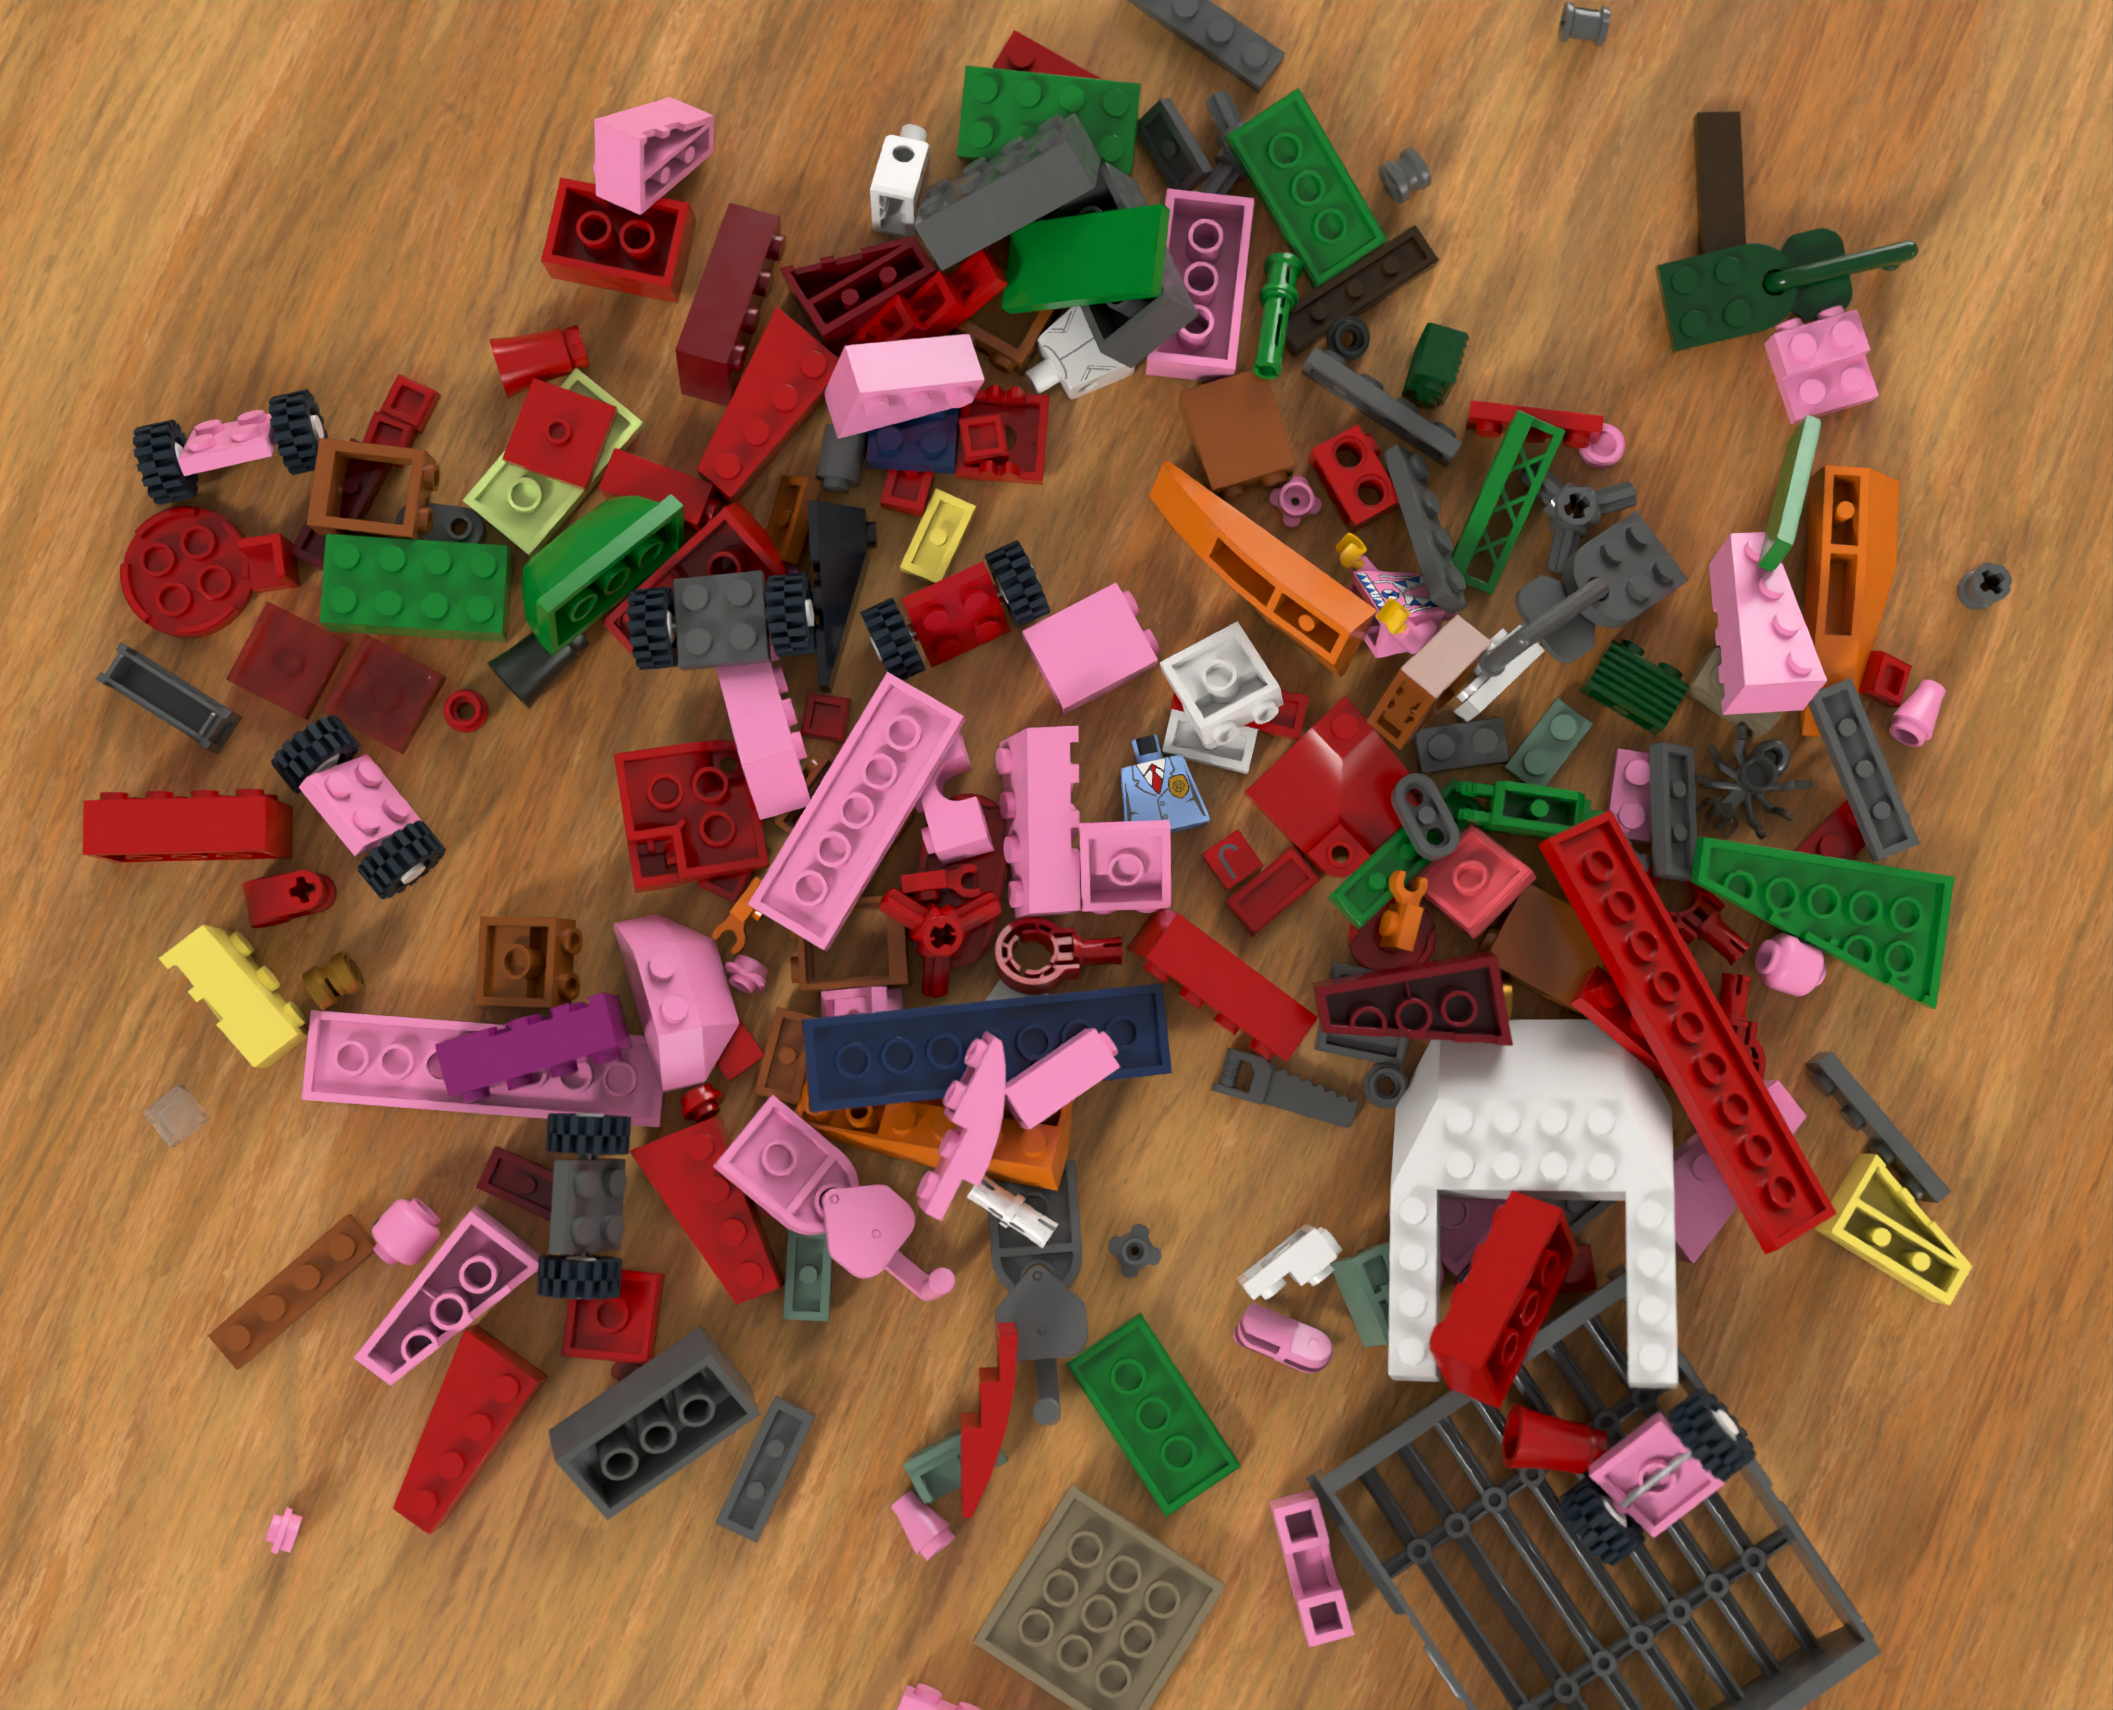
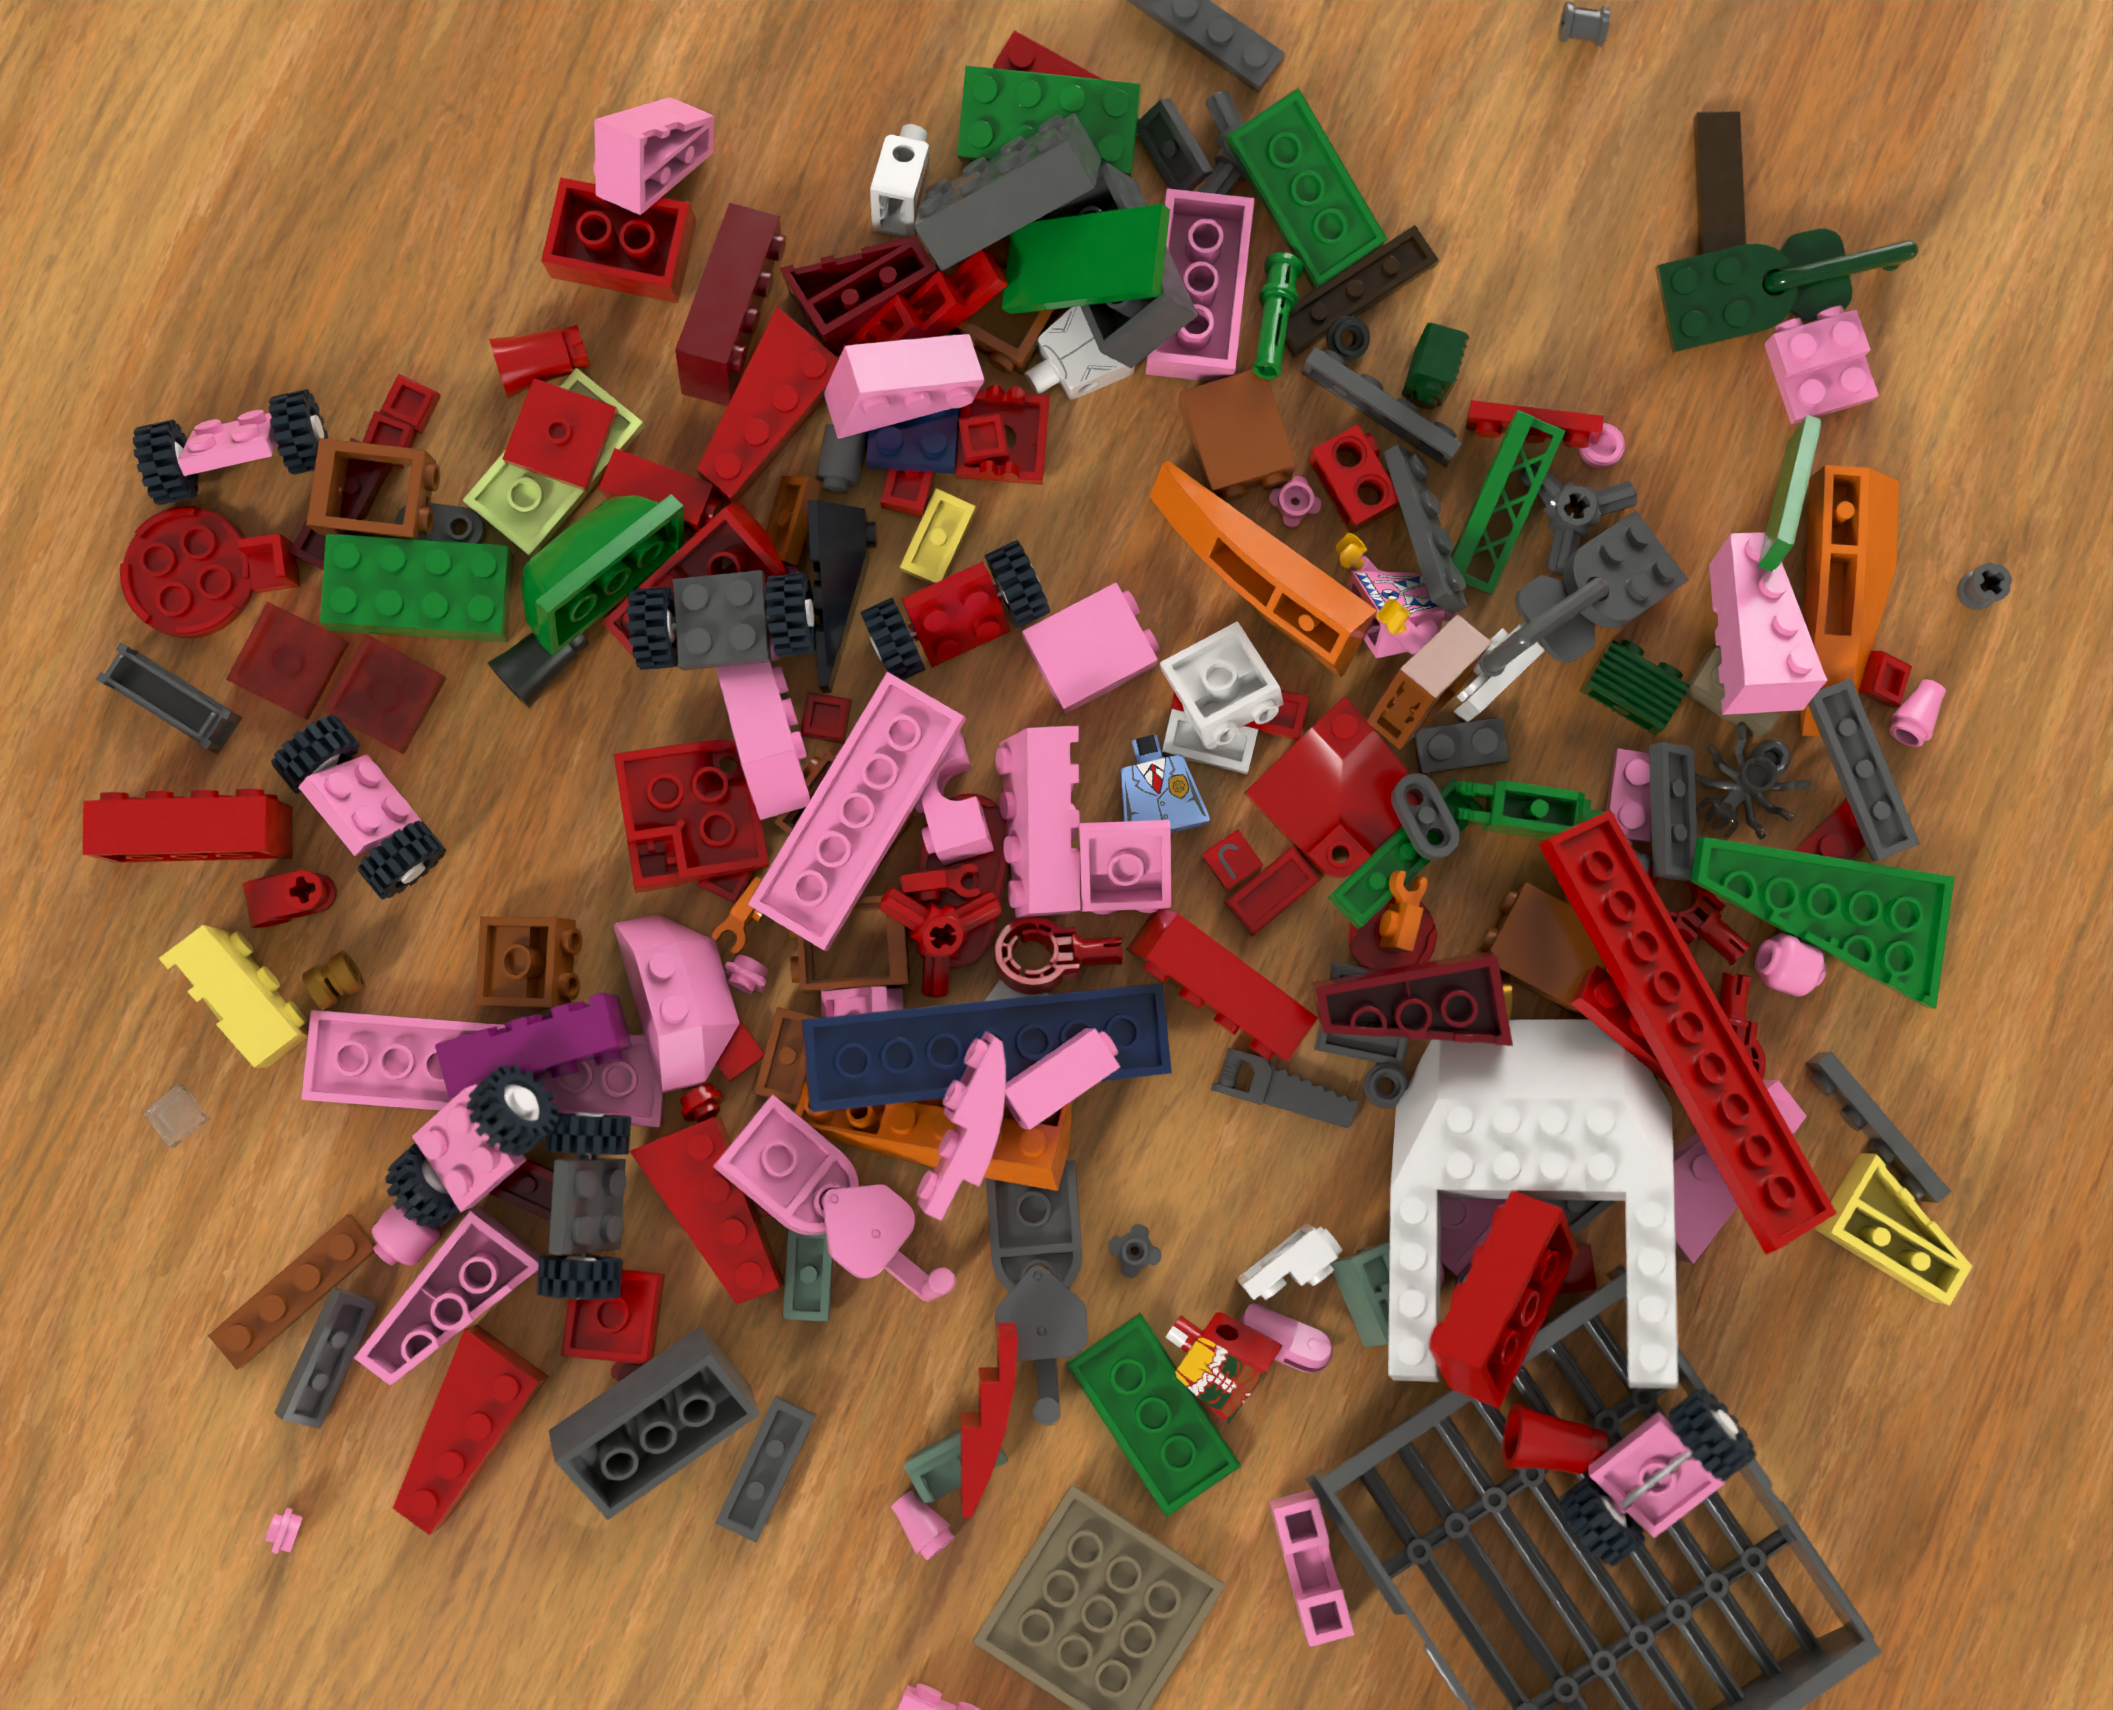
(326, 1358): none -> dark grey plate
(453, 707): red plate -> none
(471, 1146): none -> plate
(1013, 1211): white pin -> none
(1222, 1361): none -> torso
(1405, 175): dark grey wheel -> none
(1475, 881): coral tile -> none
(1547, 745): sand green plate -> none

